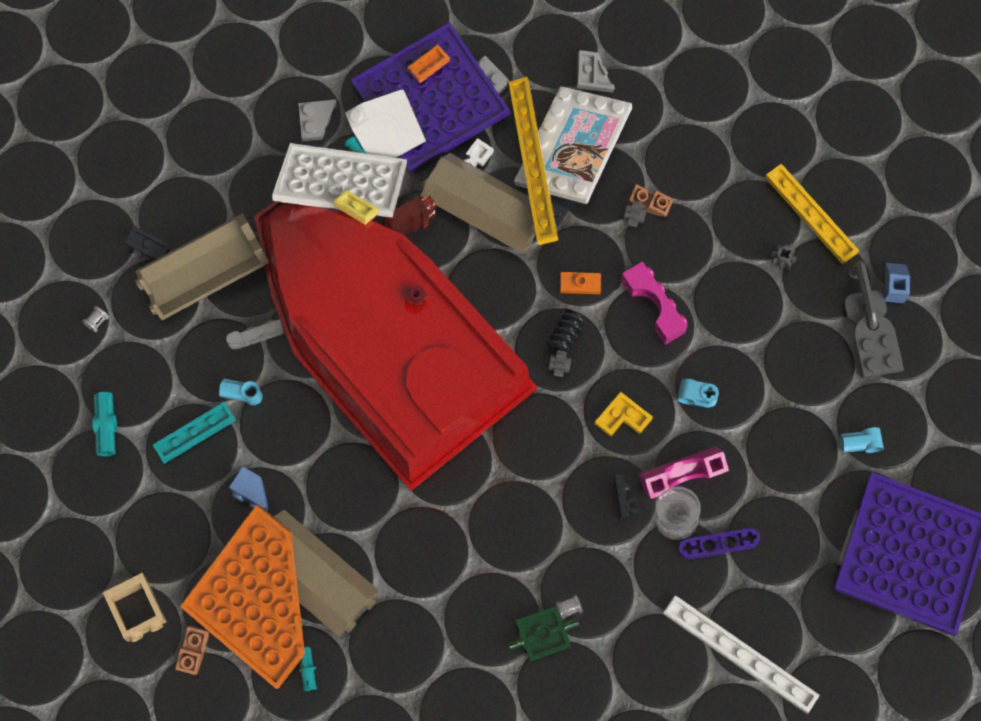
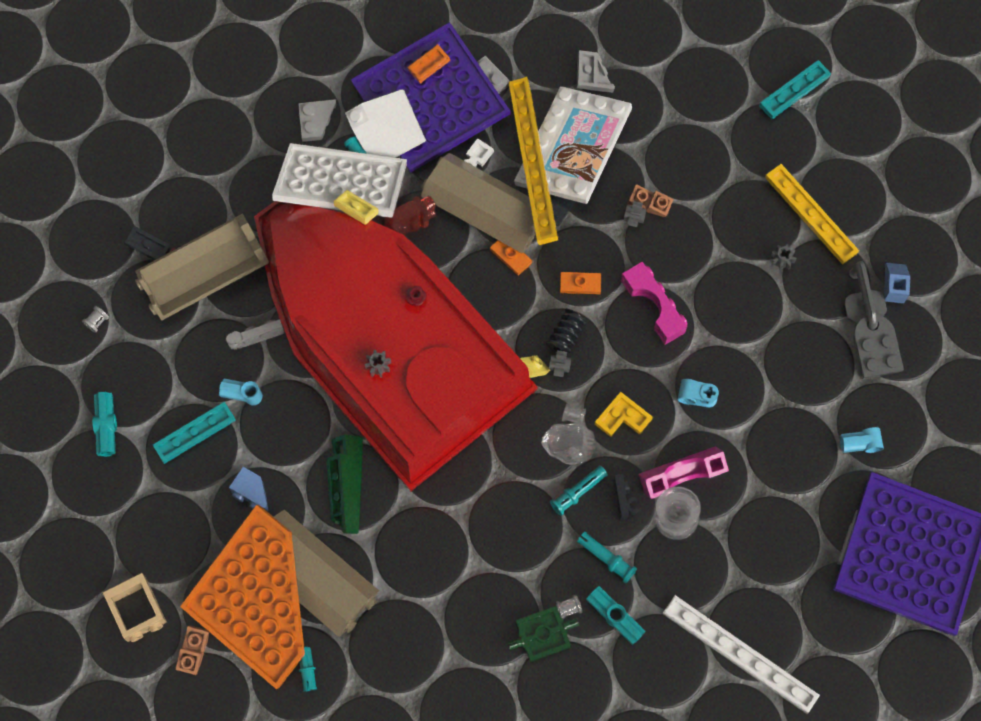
(344, 482): none -> dark green wedge
(376, 358): none -> dark grey gear
(512, 258): none -> orange plate
(535, 366): none -> light yellow plate
(569, 443): none -> clear hair
(572, 498): none -> teal pin
(573, 414): none -> clear bush
(614, 562): none -> teal pin
(626, 625): none -> teal piece
(718, 540): dark purple beam -> none
(795, 89): none -> teal plate

